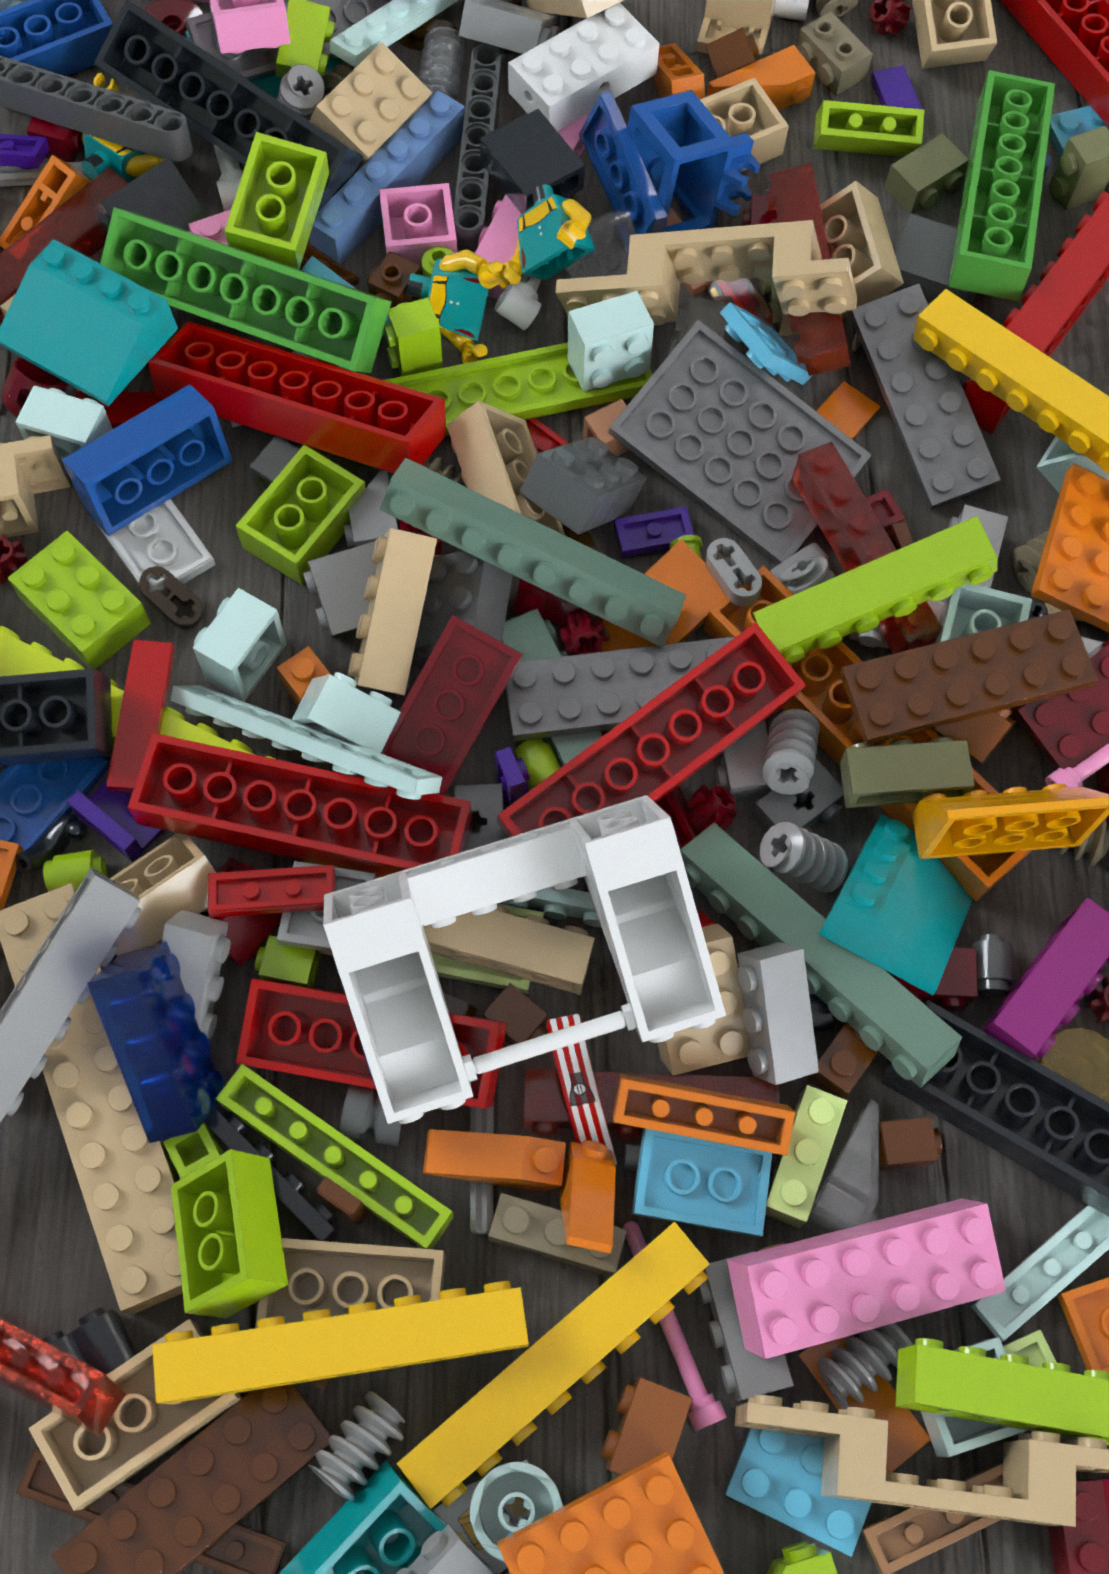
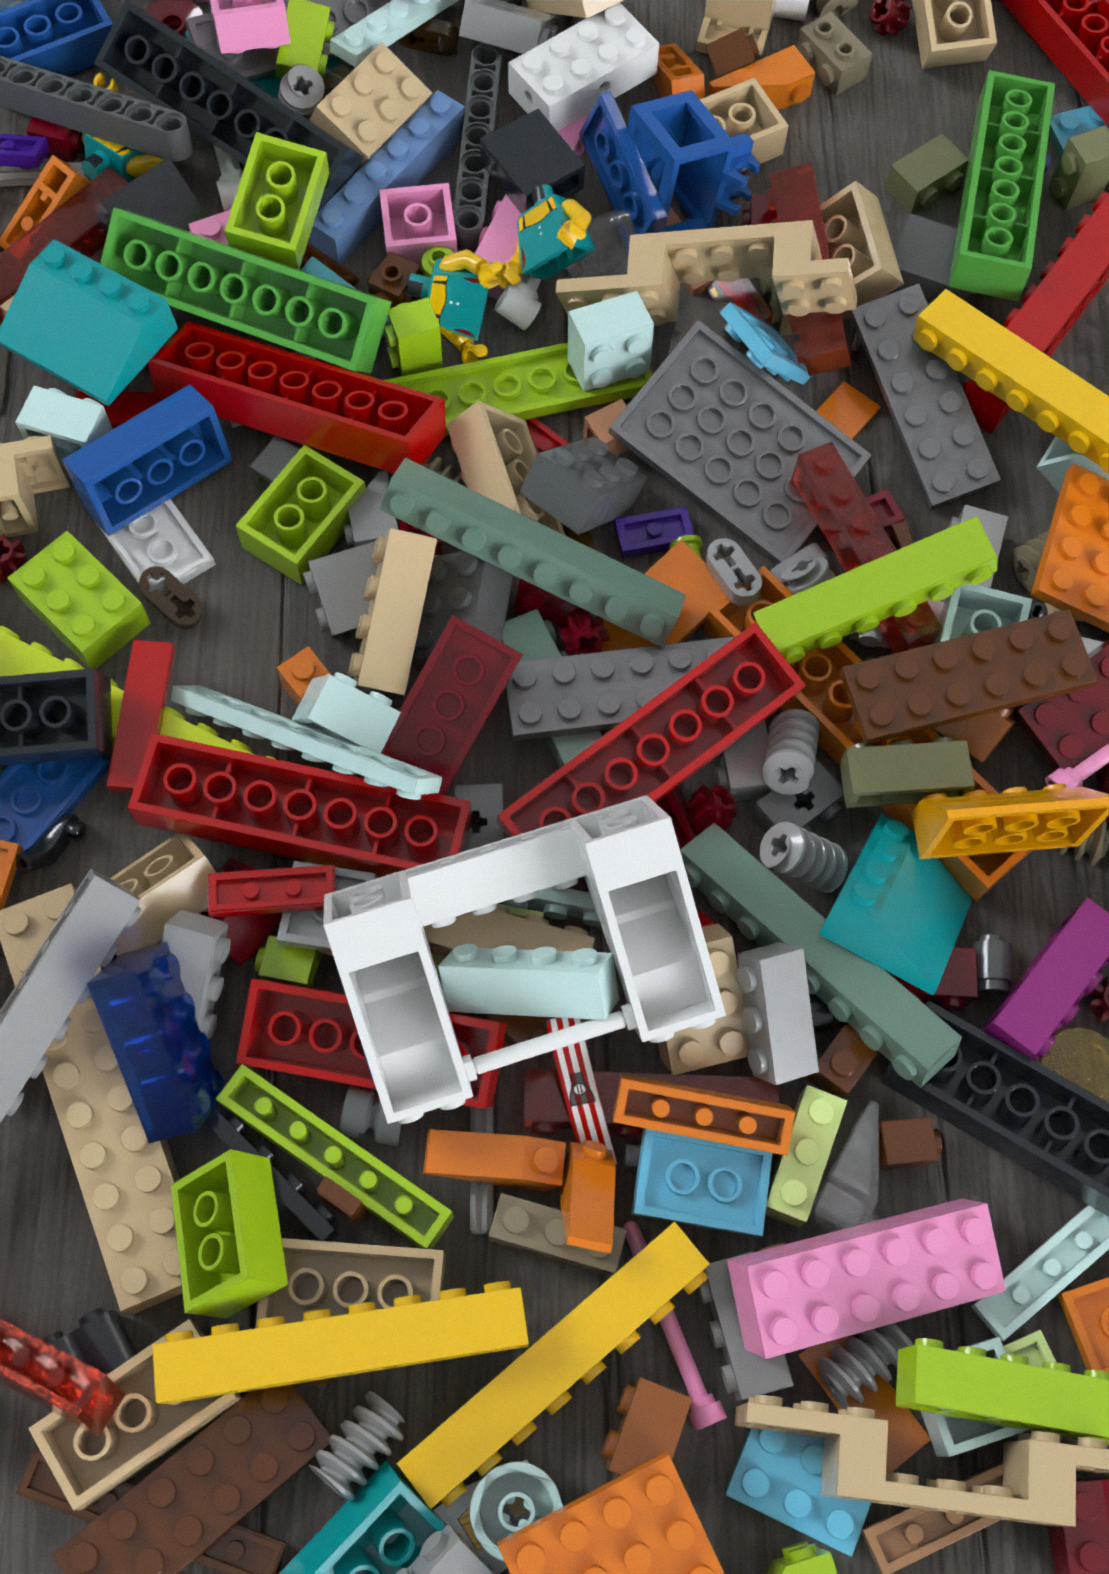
(21, 381): dark red helmet -> none
(72, 868): lime brick -> none
(109, 817): dark purple panel -> none
(193, 1150): lime brick -> none
(240, 644): light aqua brick -> none
(442, 61): clear piece -> none
(511, 774): dark purple plate -> none
(529, 982): none -> light aqua brick
(539, 760): lime brick -> none
(868, 128): lime brick -> none
(895, 88): dark purple tile -> none

